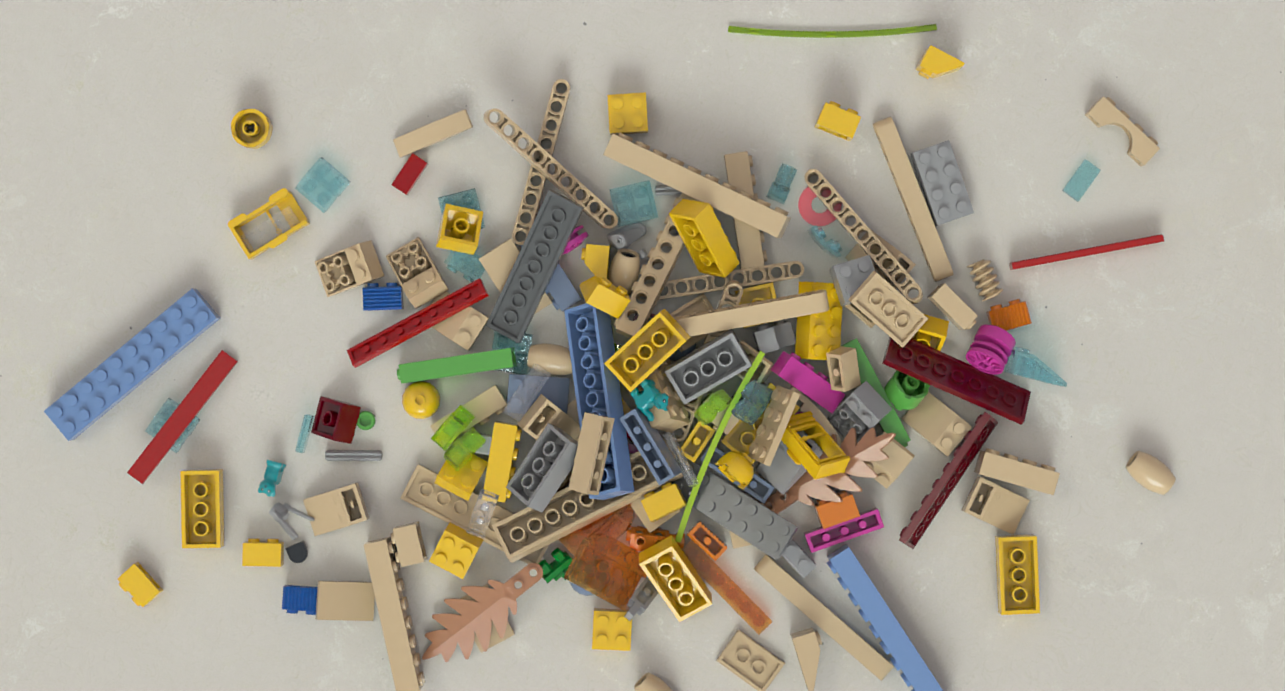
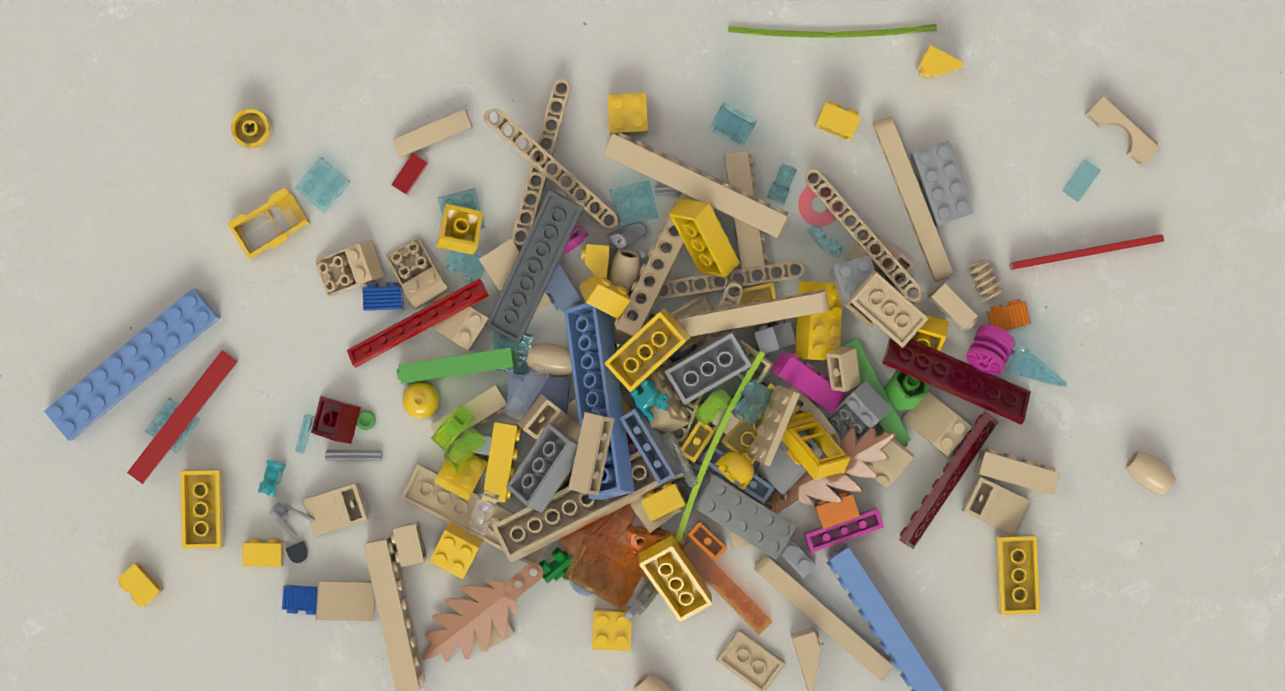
(733, 124): none -> clear light blue slope

